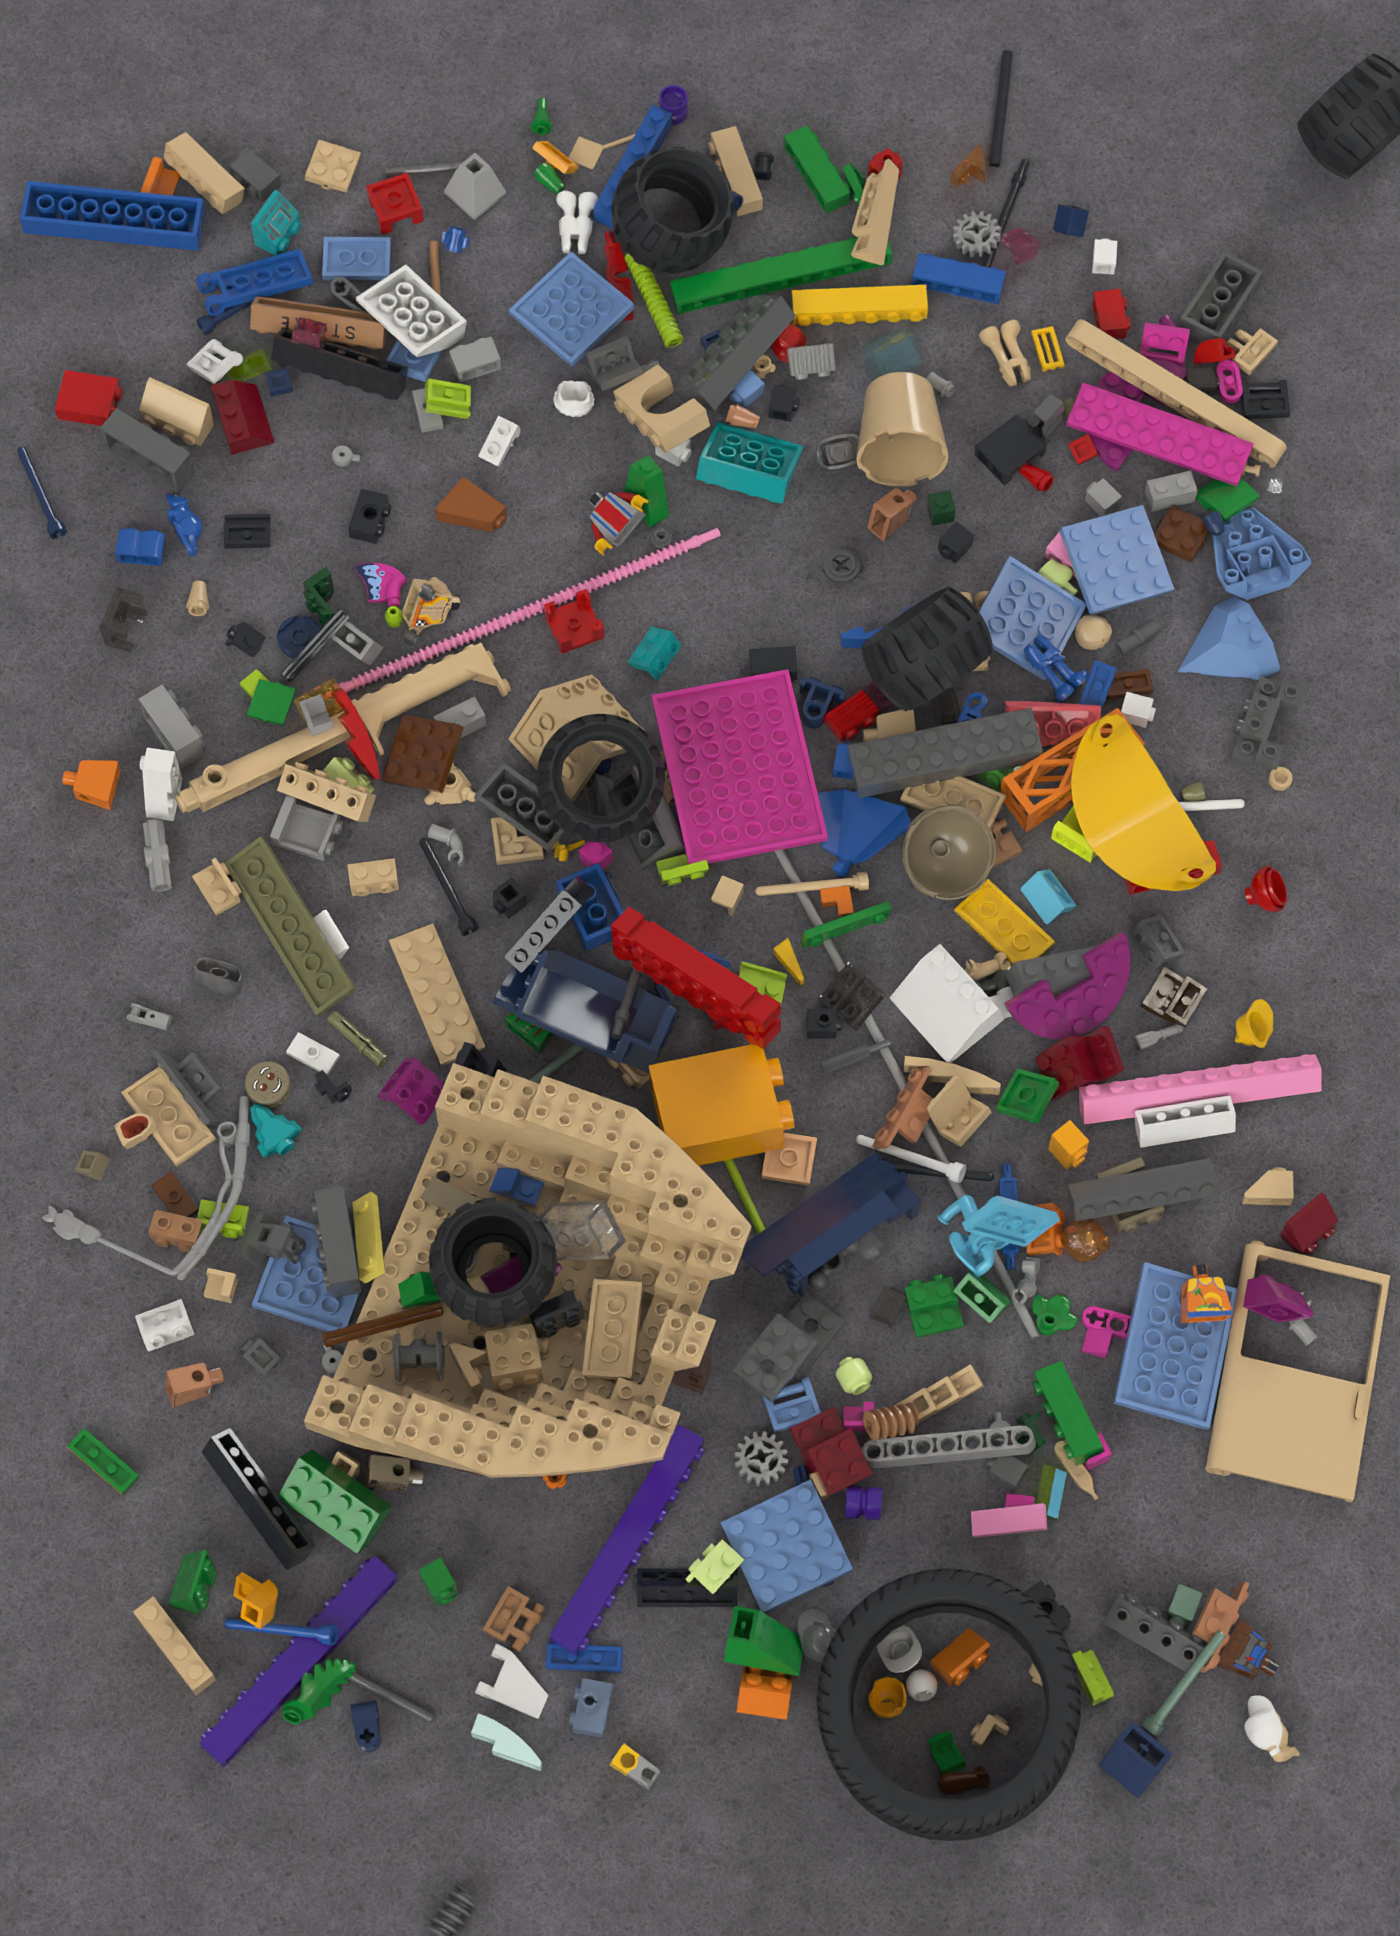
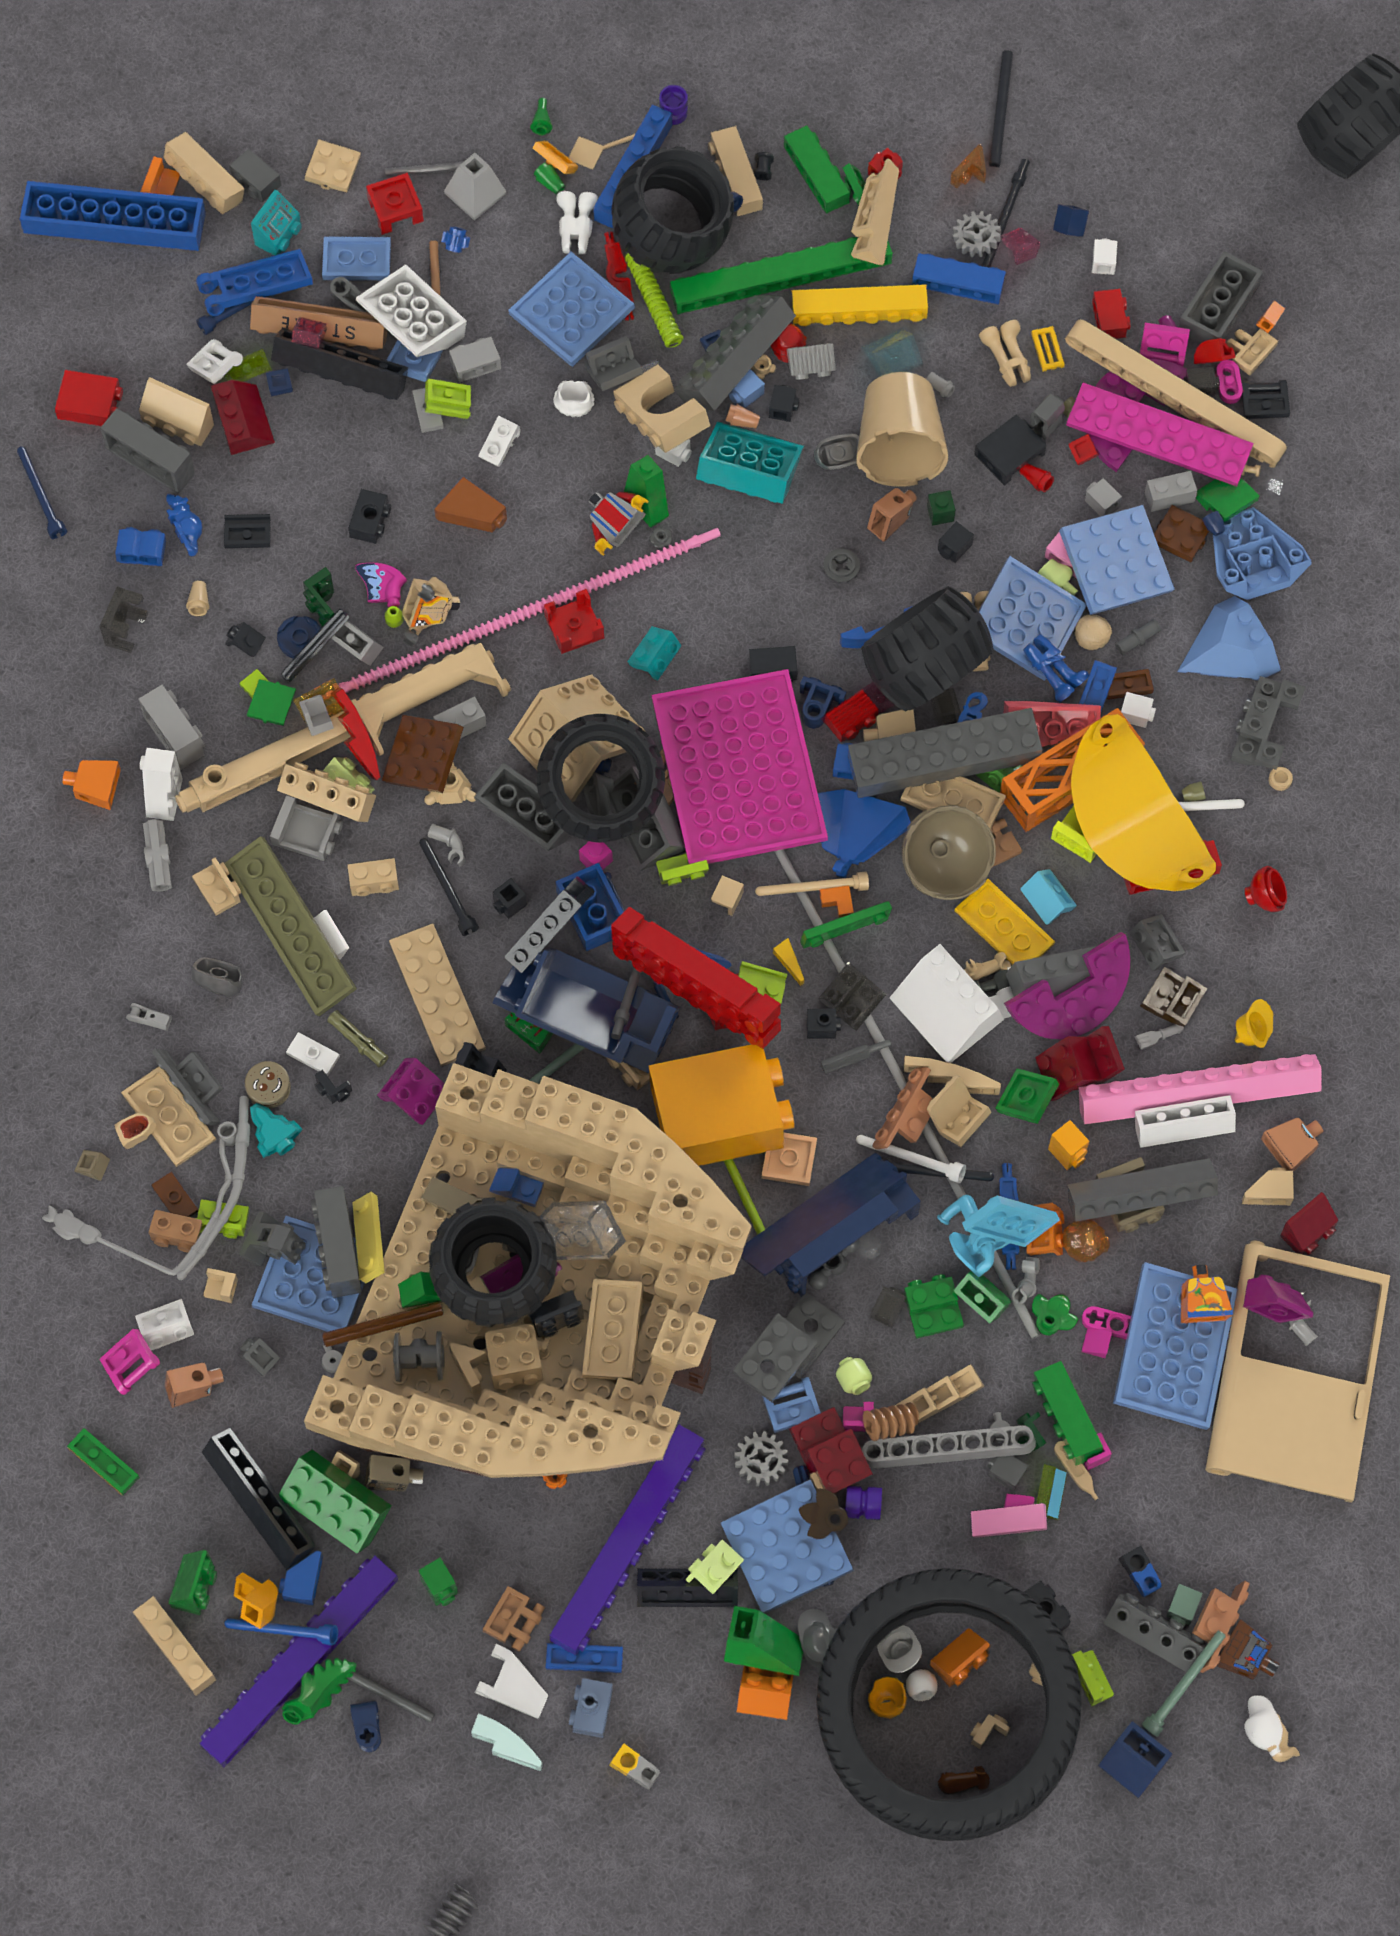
(124, 1355): none -> dark pink plate
(302, 1580): none -> blue slope
(346, 459): light grey piece -> none
(510, 847): tan plate -> none
(563, 850): yellow hand -> none
(820, 1512): none -> dark brown plate
(945, 1752): green bracket -> none
(1140, 1571): none -> leg
(1270, 317): none -> orange piece
(1292, 1142): none -> nougat torso

